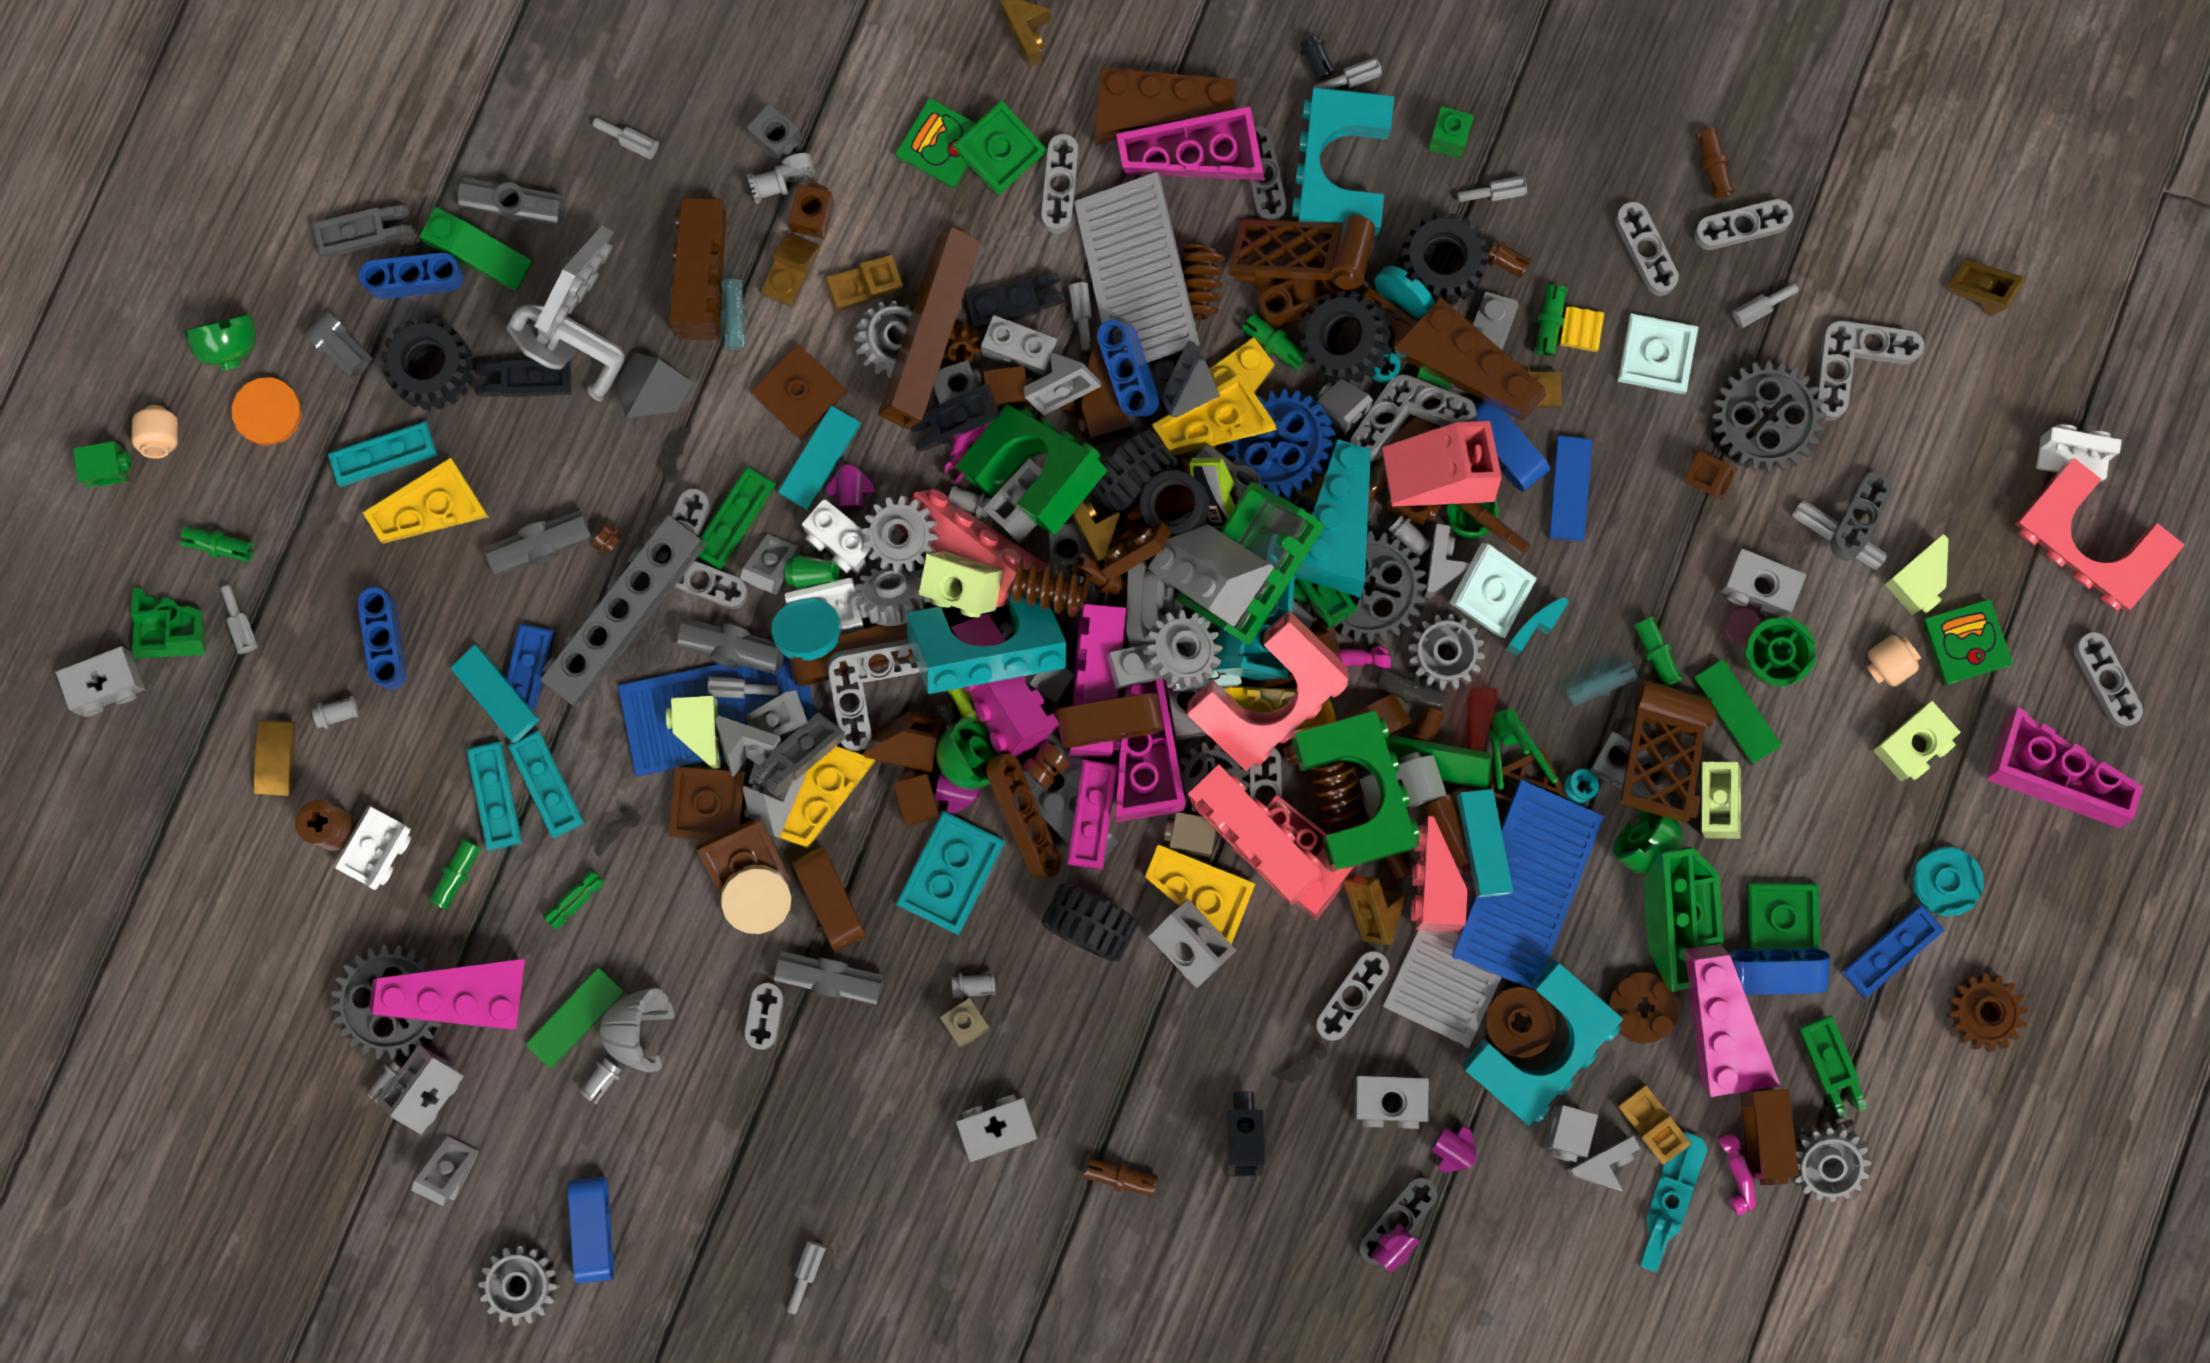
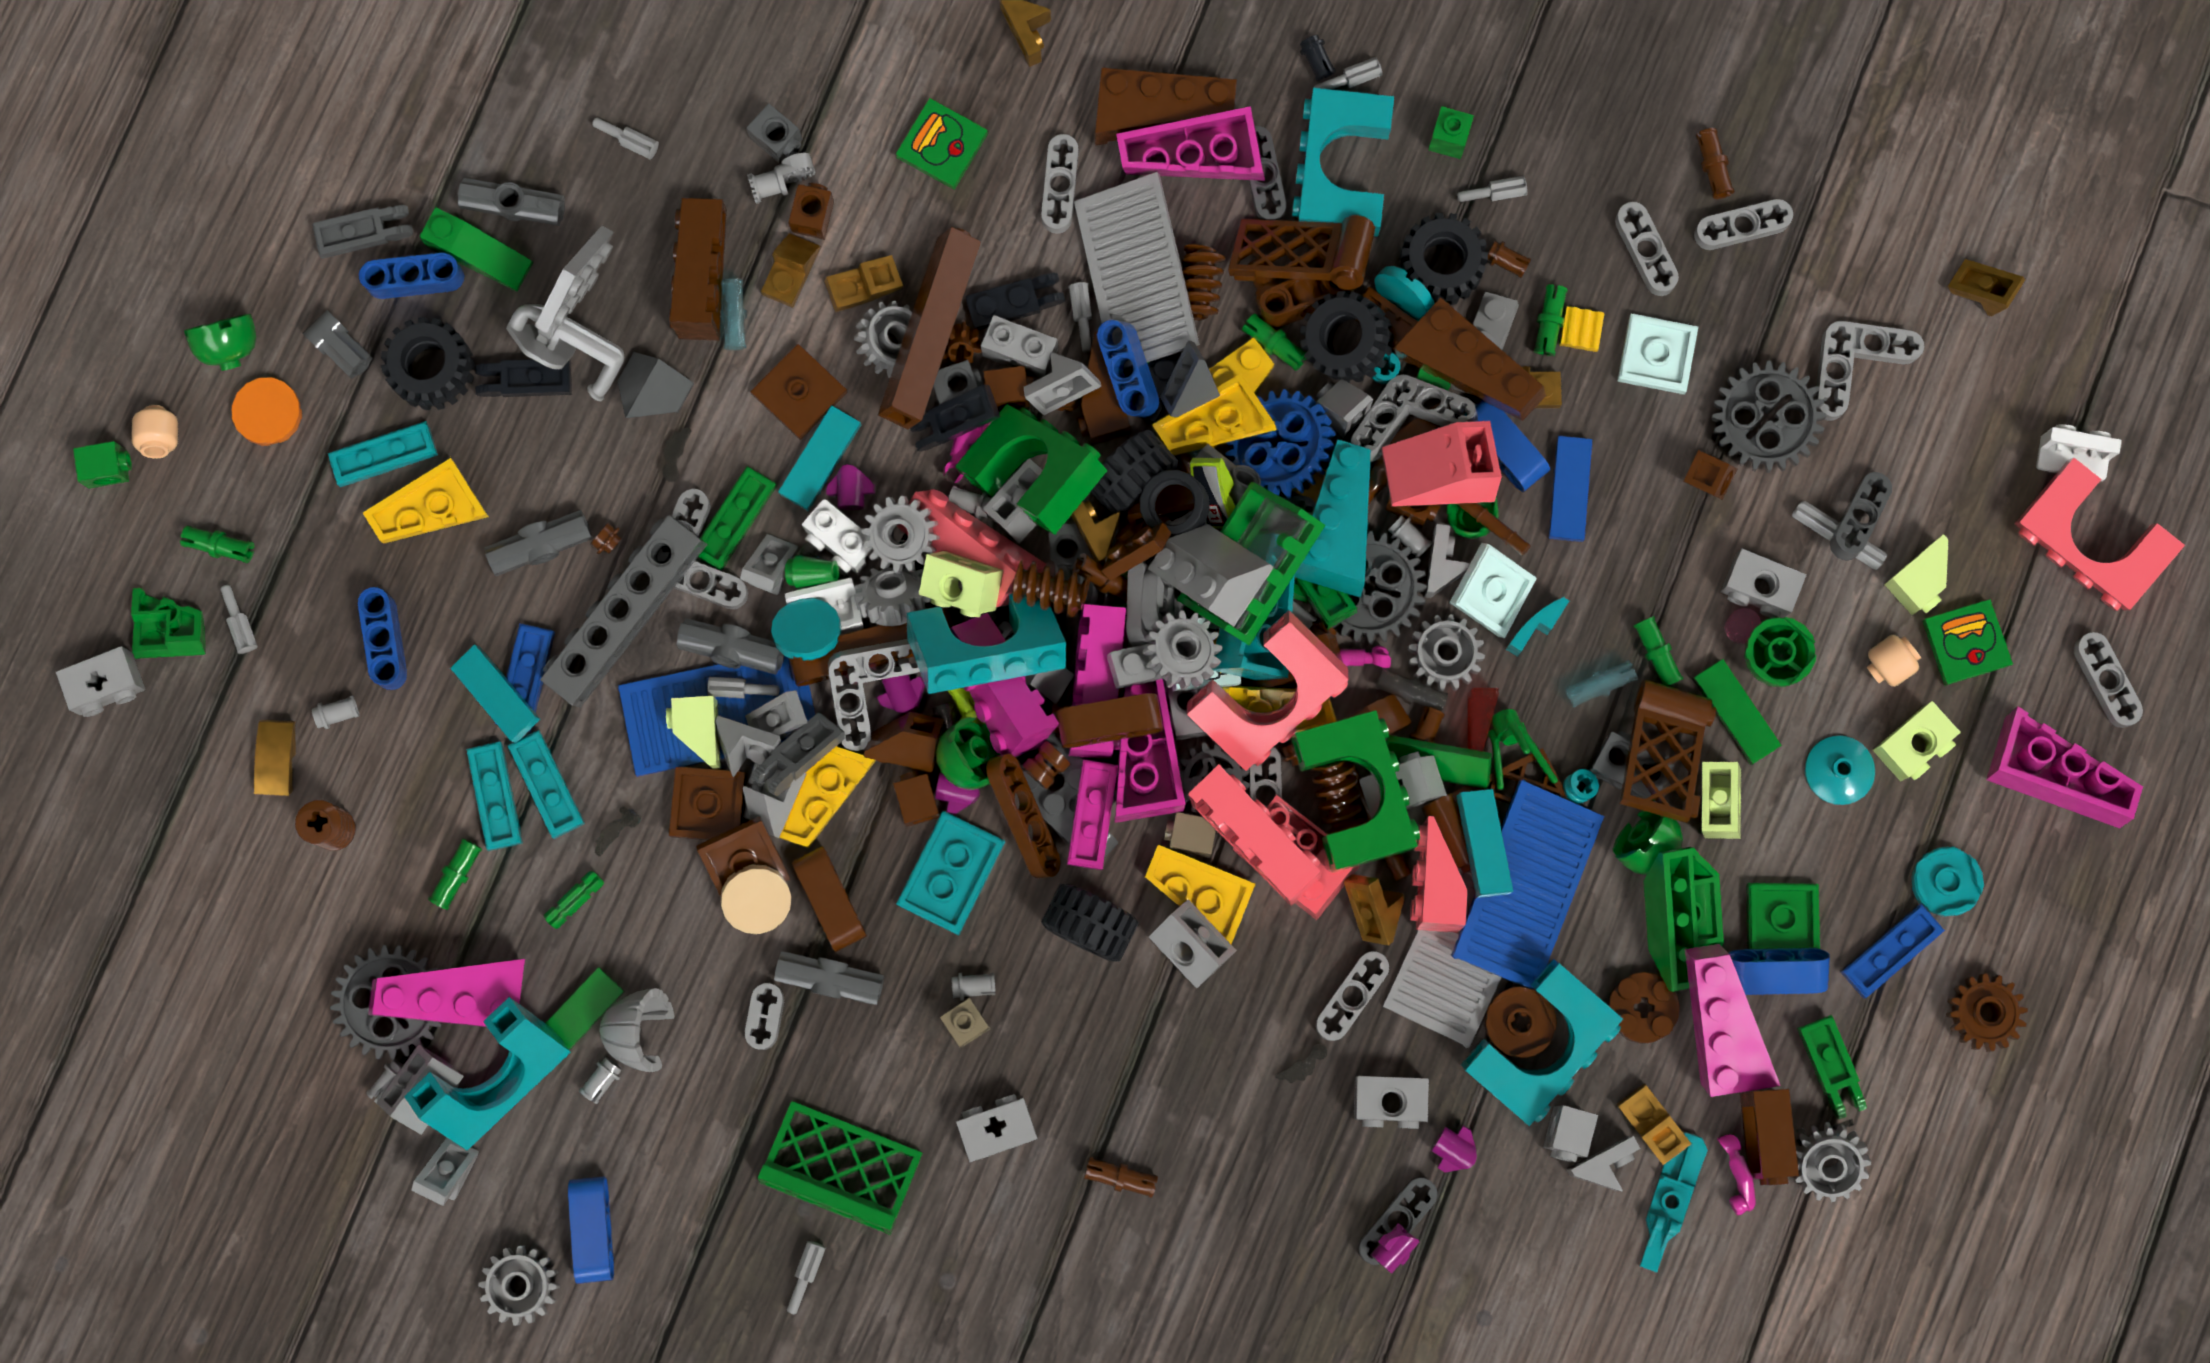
(373, 848): white bracket -> none
(473, 1111): none -> teal arch
(827, 1196): none -> green fence
(902, 693): none -> magenta piece
(999, 148): green tile -> none
(1244, 1150): black torso -> none
(1761, 306): light grey axle -> none
(1826, 780): none -> teal dish

